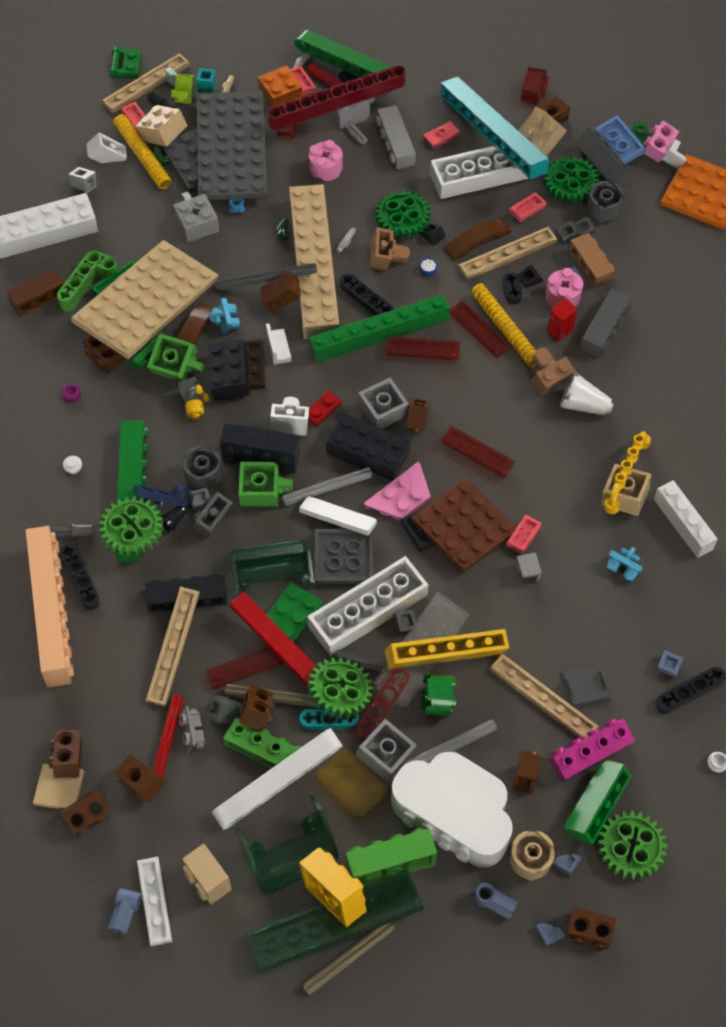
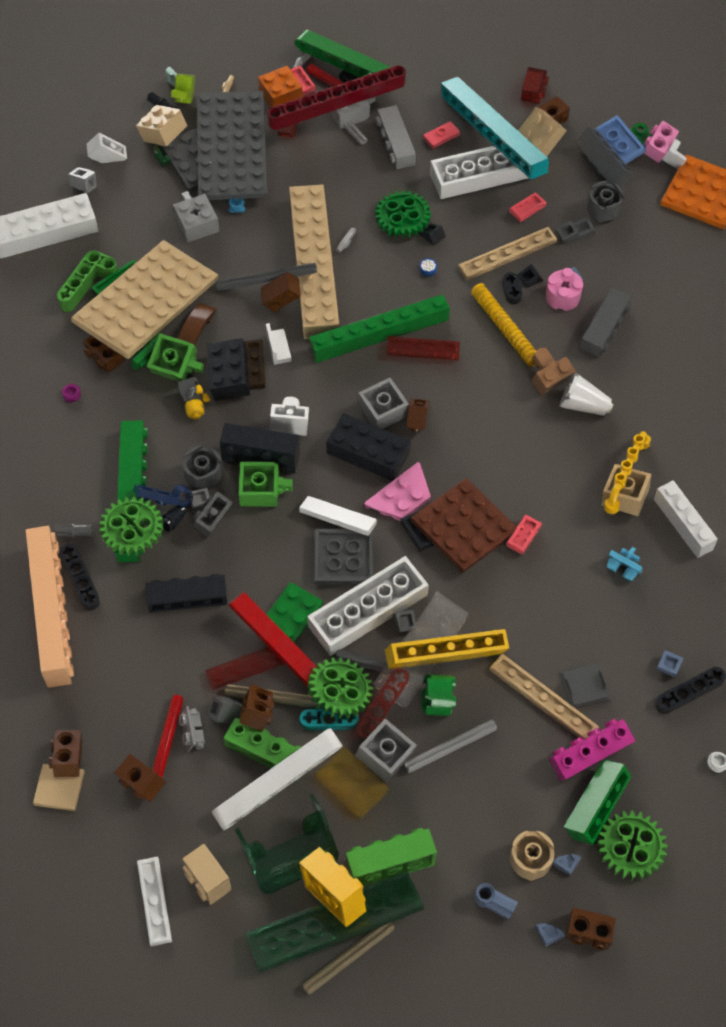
(35, 292): reddish brown brick -> none
(72, 464): white plate -> none
(81, 807): reddish brown brick -> none
(125, 905): sand blue piece -> none
(131, 62): green plate -> none
(133, 113): coral plate -> none
(142, 151): yellow piece -> none
(144, 84): tan tile -> none
(172, 646): tan tile -> none
(206, 80): teal brick -> none
(222, 317): medium azure hips -> none
(271, 563): clear green windscreen -> none
(281, 229): dark green arm -> none
(323, 408): red plate -> none
(325, 160): bright pink brick -> none
(326, 486): light grey axle -> none
(365, 298): black beam -> none
(385, 250): medium nougat brick -> none
(457, 804): white brick -> none
(476, 235): reddish brown slope -> none
(477, 451): clear red plate -> none
(479, 329): clear red tile -> none
(527, 772): reddish brown brick -> none
(529, 566): light grey panel -> none
(562, 320): red brick -> none
(570, 179): green gear -> none
(591, 260): medium nougat brick -> none

